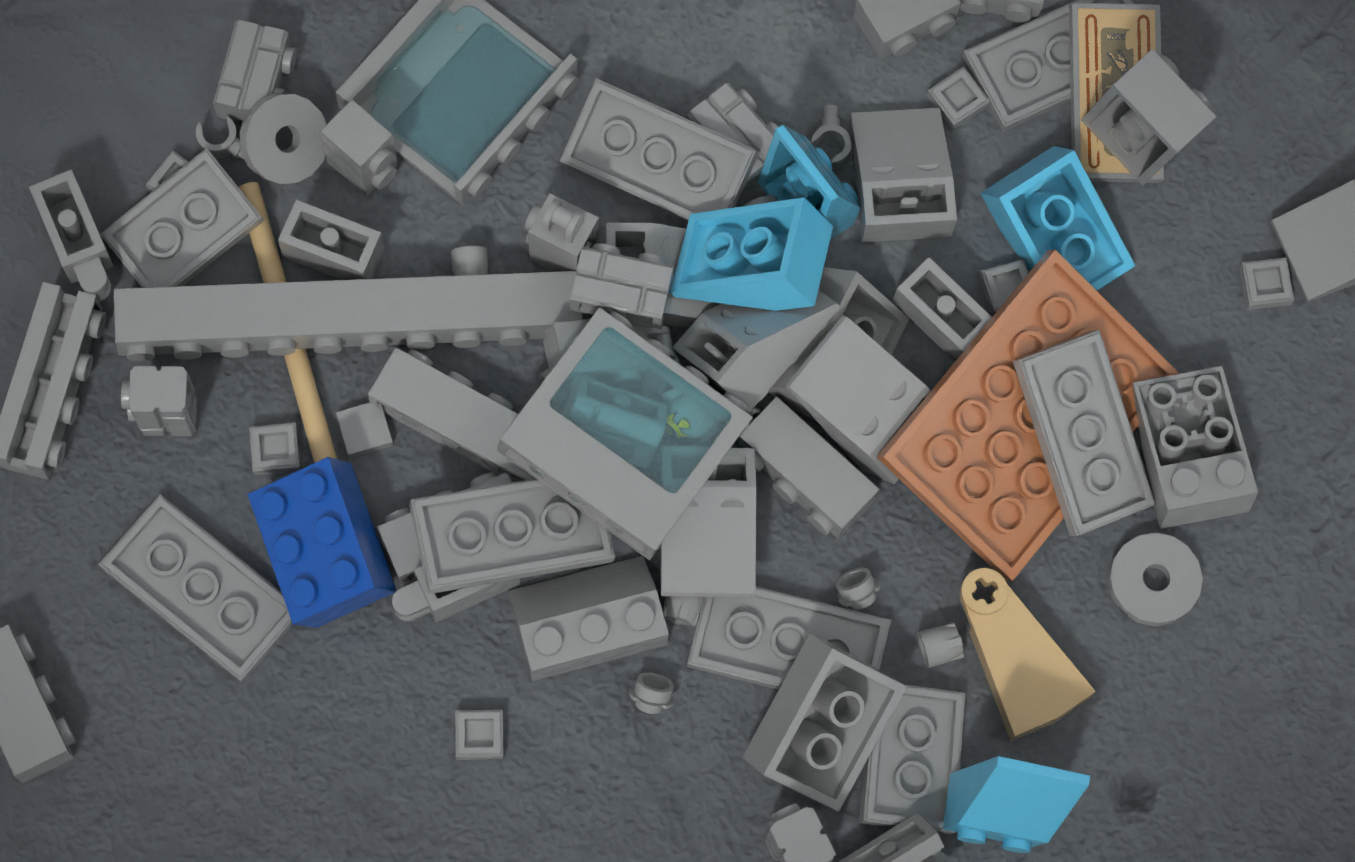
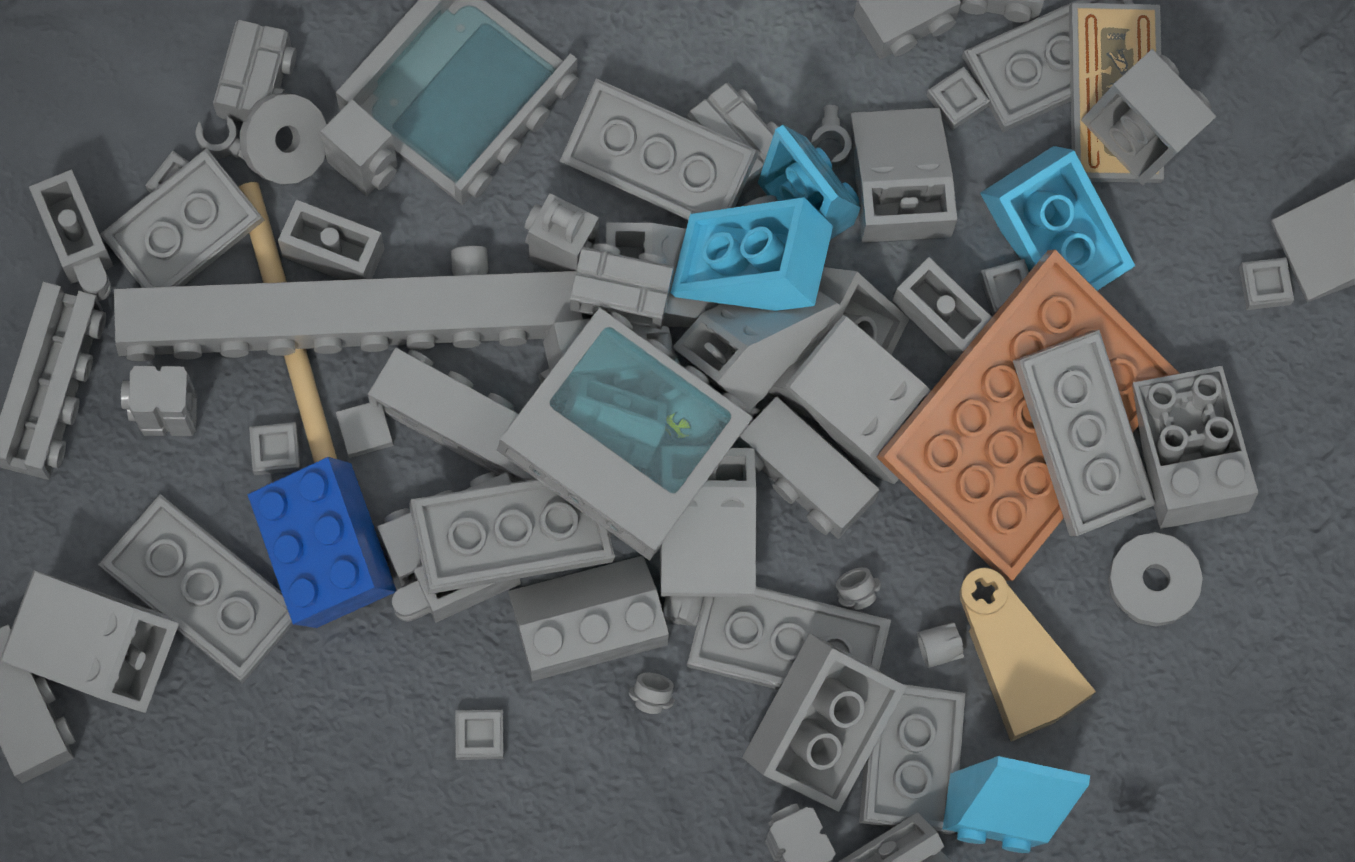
(89, 641): none -> light grey slope

